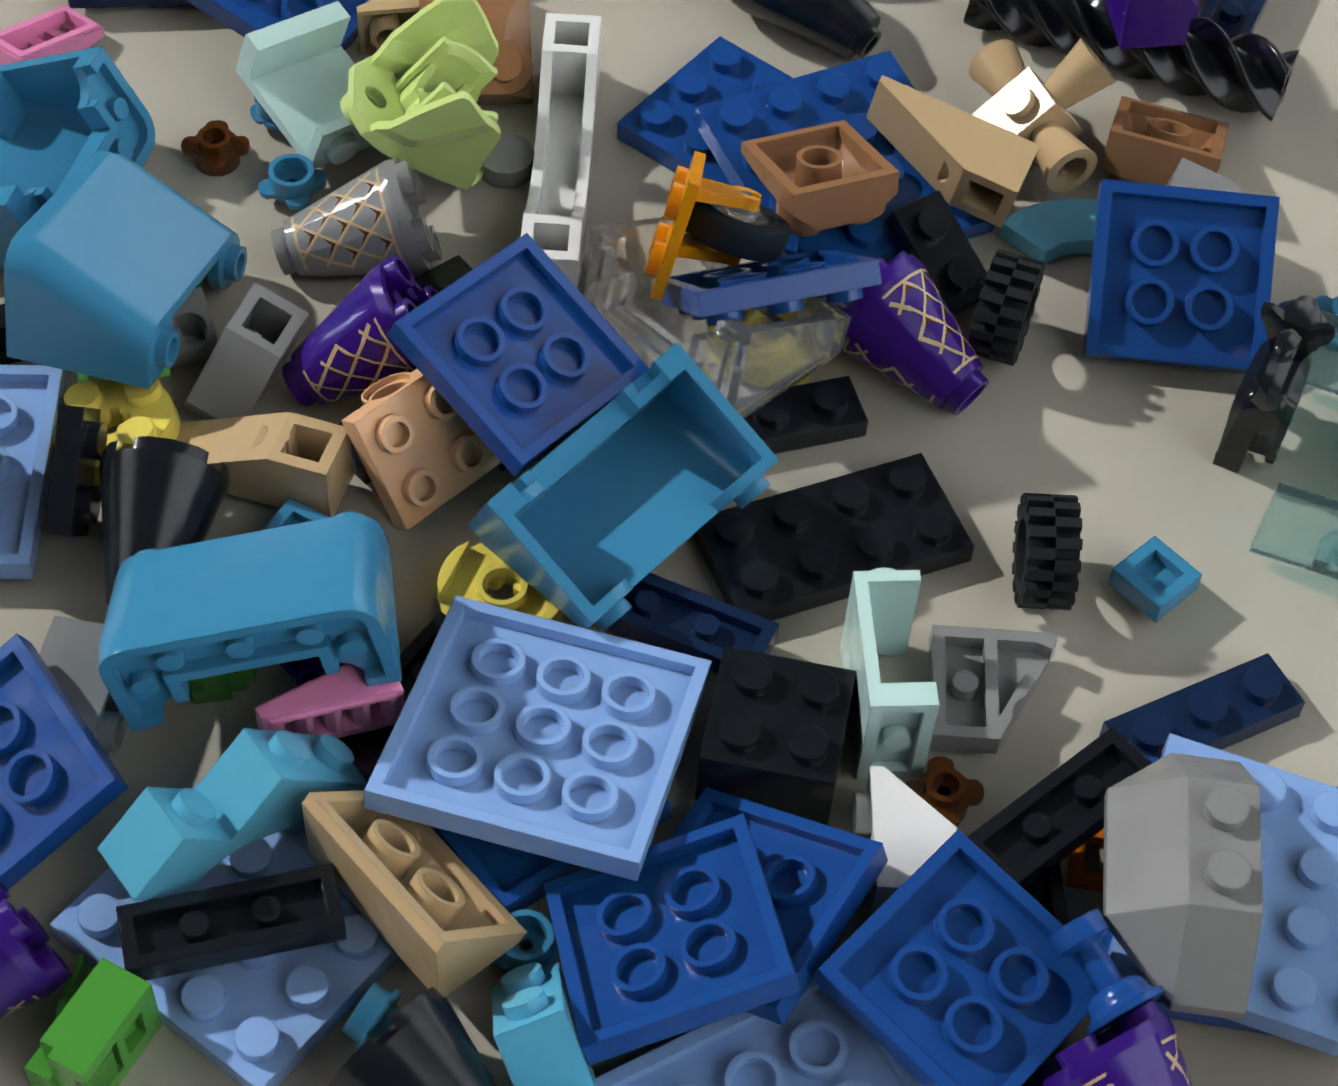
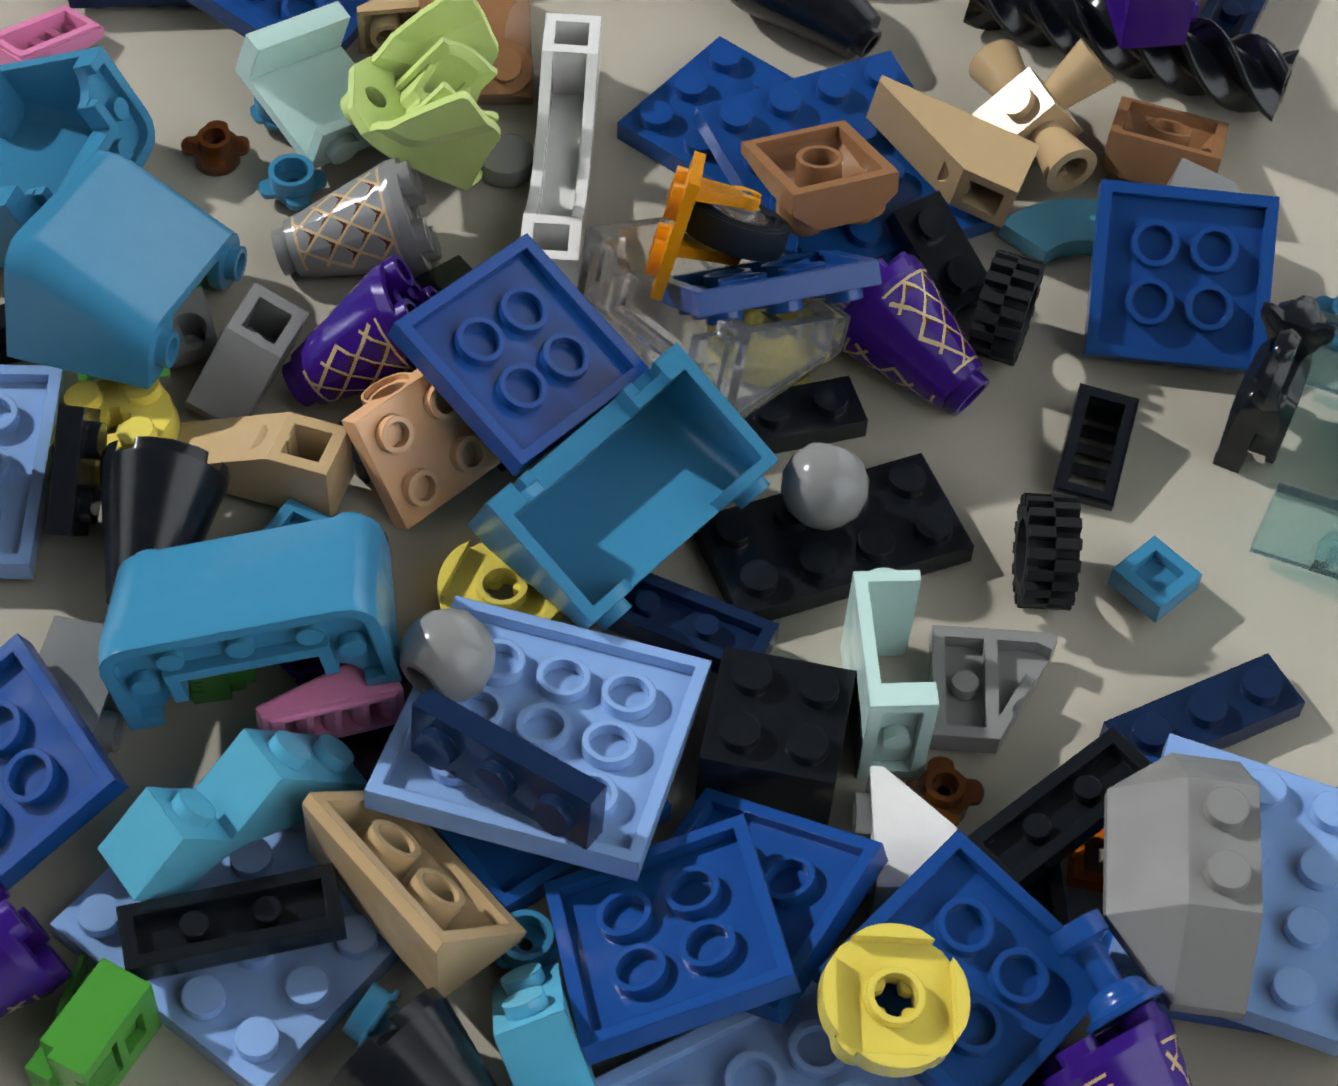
(448, 654): none -> light grey piece
(508, 768): none -> dark blue plate
(824, 486): none -> light grey piece
(863, 1031): none -> light yellow plate
(1109, 409): none -> black slope

